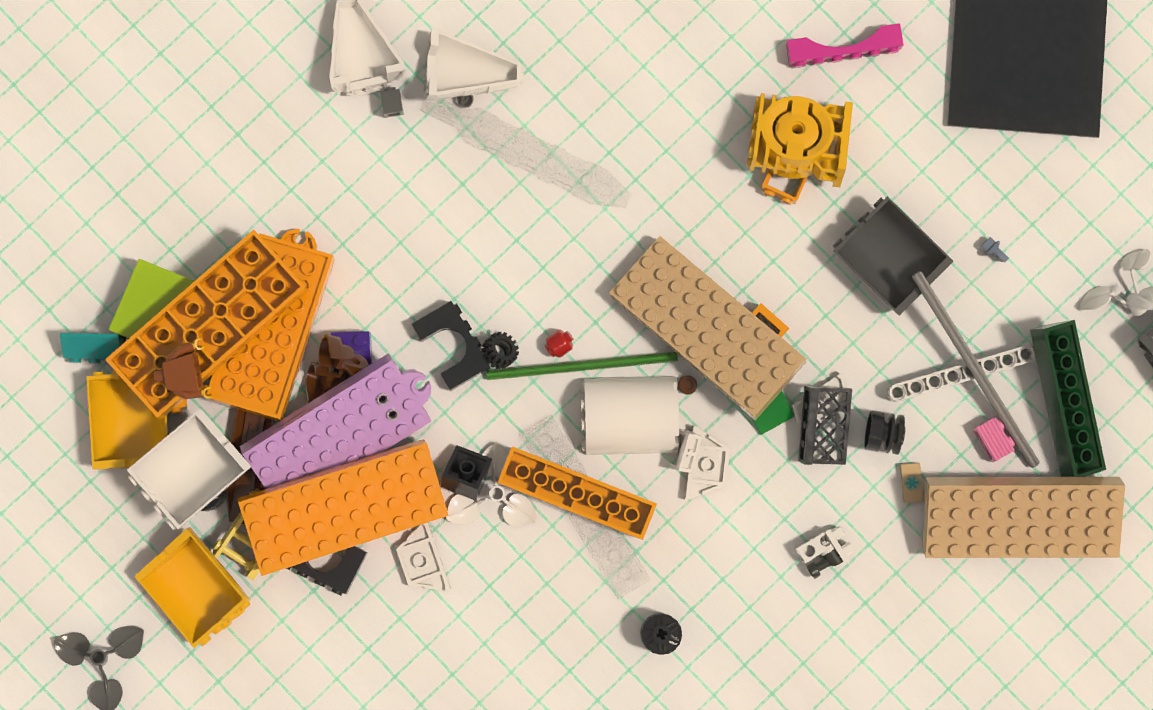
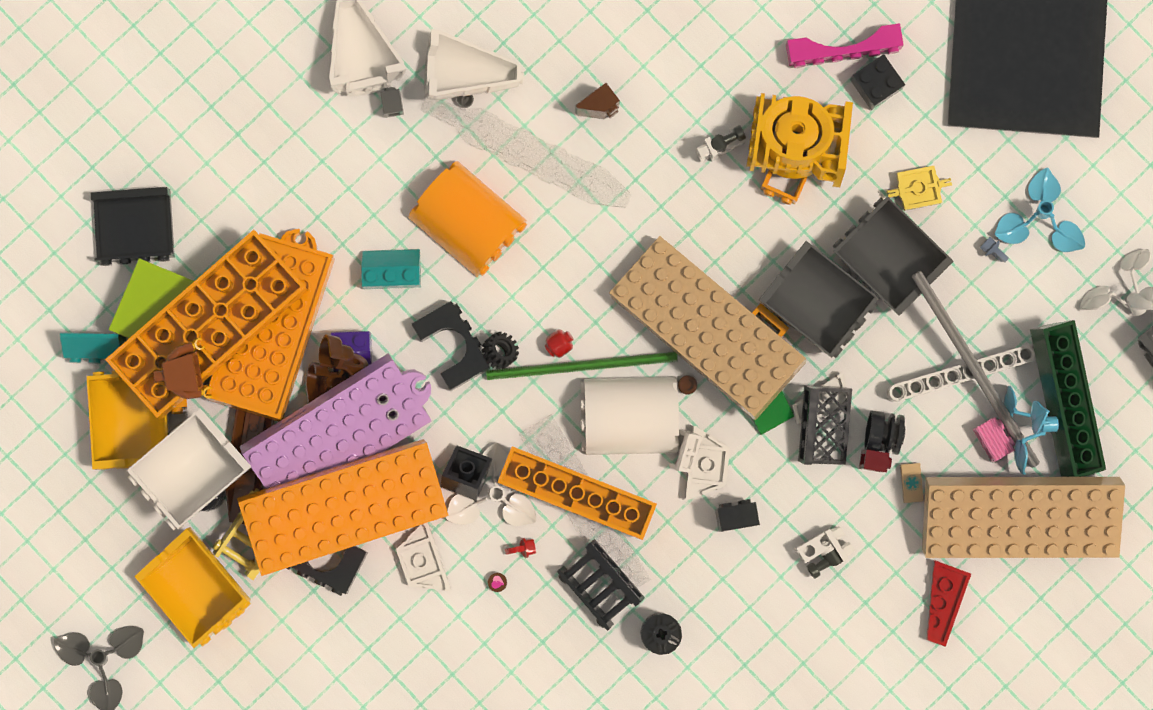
(133, 225): none -> black panel
(391, 269): none -> teal slope
(467, 218): none -> light orange cylinder
(497, 582): none -> reddish brown tile
(526, 547): none -> red piece
(599, 104): none -> reddish brown slope
(619, 581): none -> black fence
(721, 144): none -> hips
(737, 516): none -> black brick
(819, 300): none -> dark grey cylinder
(875, 461): none -> dark red brick
(877, 82): none -> black brick
(919, 188): none -> light yellow plate
(945, 600): none -> red wing
(1040, 425): none -> medium azure plant
(1046, 188): none -> medium azure plant

